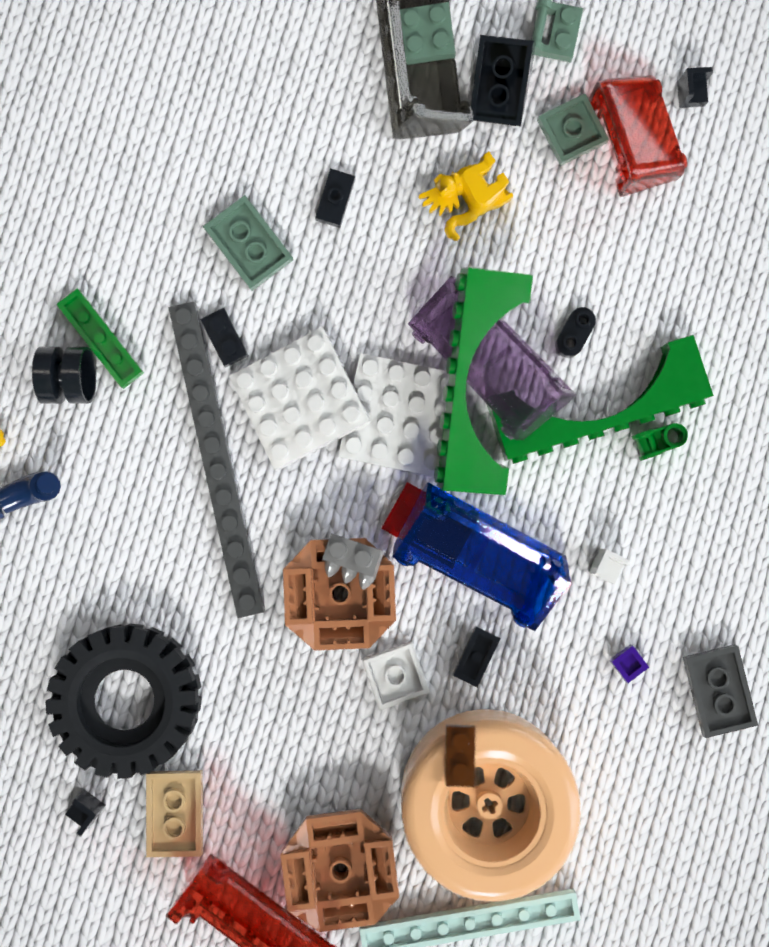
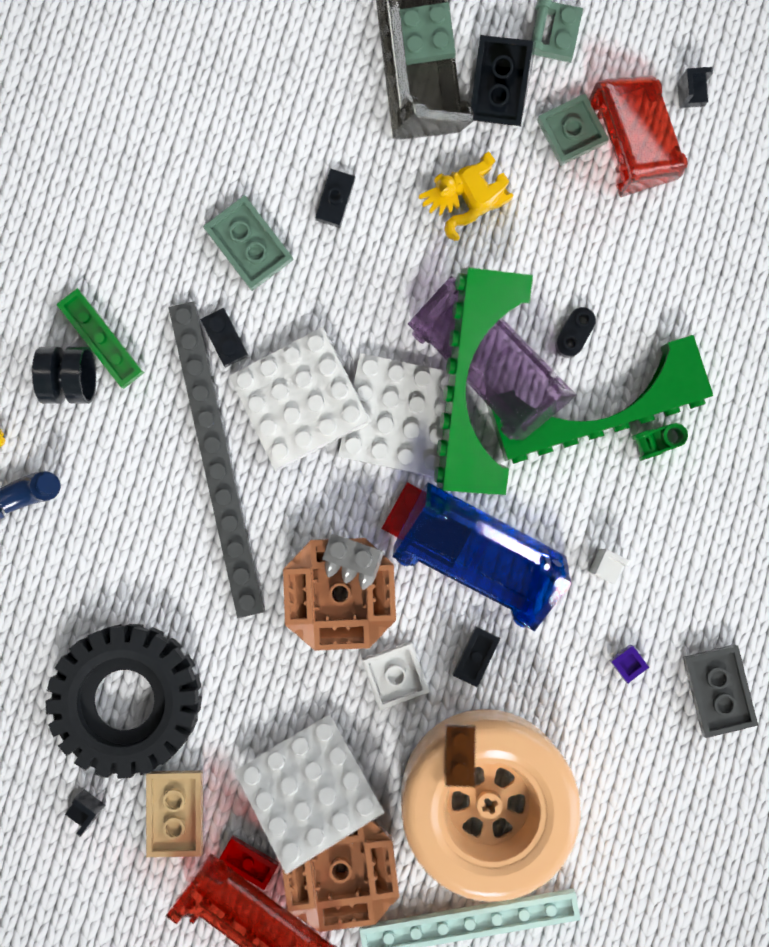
(249, 862): none -> red plate
(308, 793): none -> white plate

